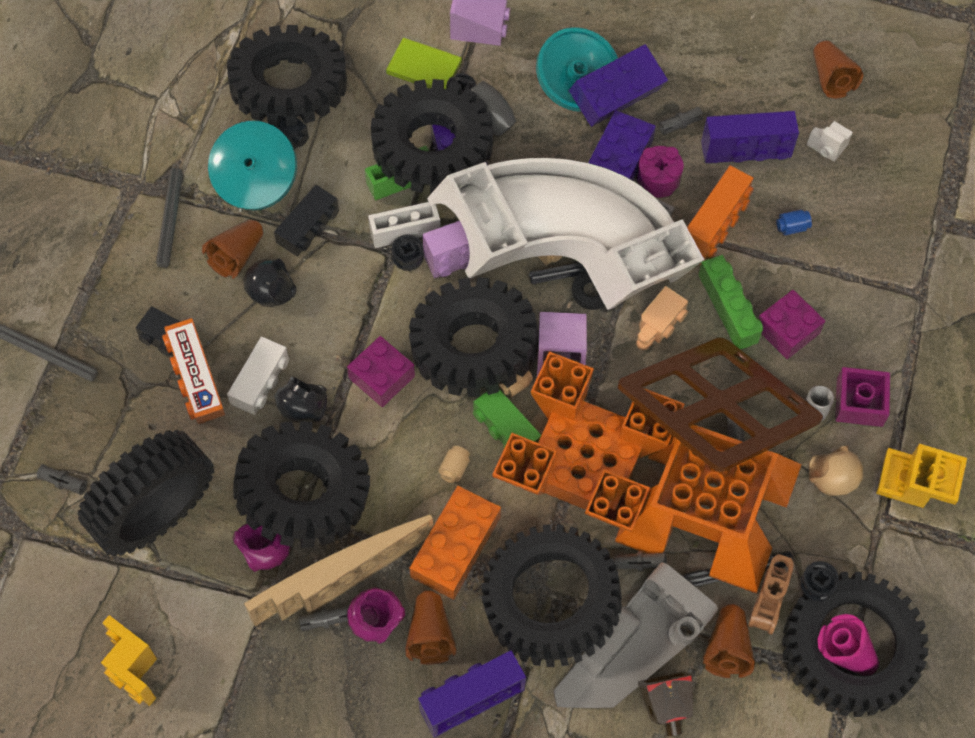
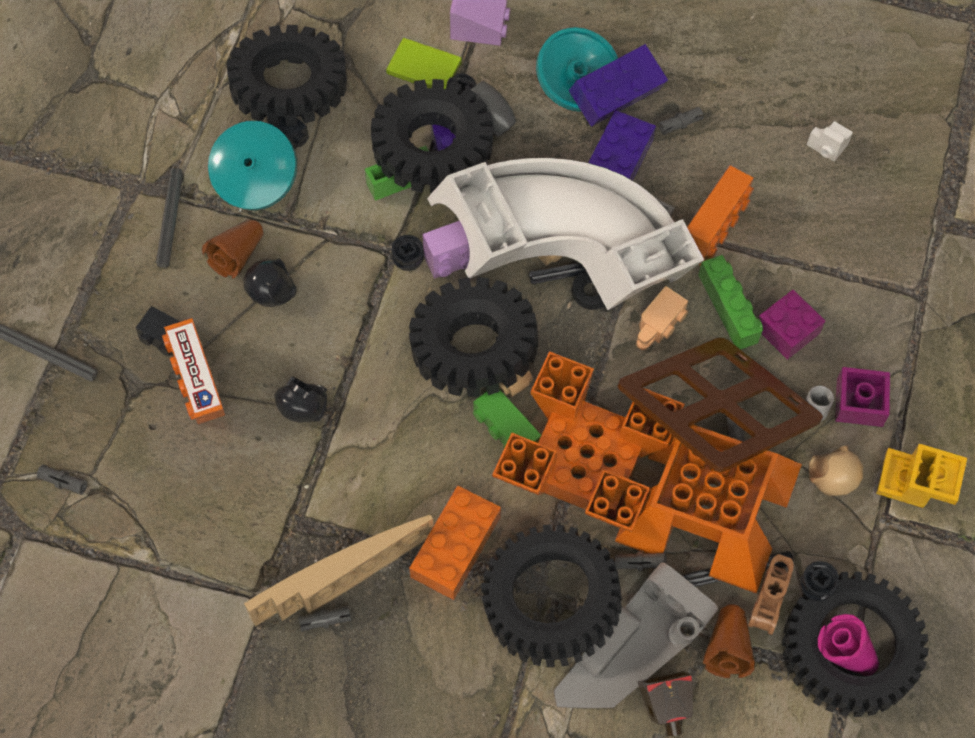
(128, 661): yellow bracket -> none
(145, 492): black tyre -> none
(258, 376): white brick -> none
(259, 551): magenta helmet -> none
(303, 450): black tyre -> none
(306, 220): black brick -> none
(362, 614): magenta helmet -> none
(381, 371): magenta brick -> none
(409, 220): white brick -> none
(430, 631): dark orange cone -> none
(454, 464): tan brick -> none
(471, 693): dark purple brick -> none
(562, 335): lavender slope -> none
(660, 170): magenta brick -> none
(749, 137): dark purple brick -> none
(794, 222): blue brick -> none
(836, 70): dark orange cone -> none

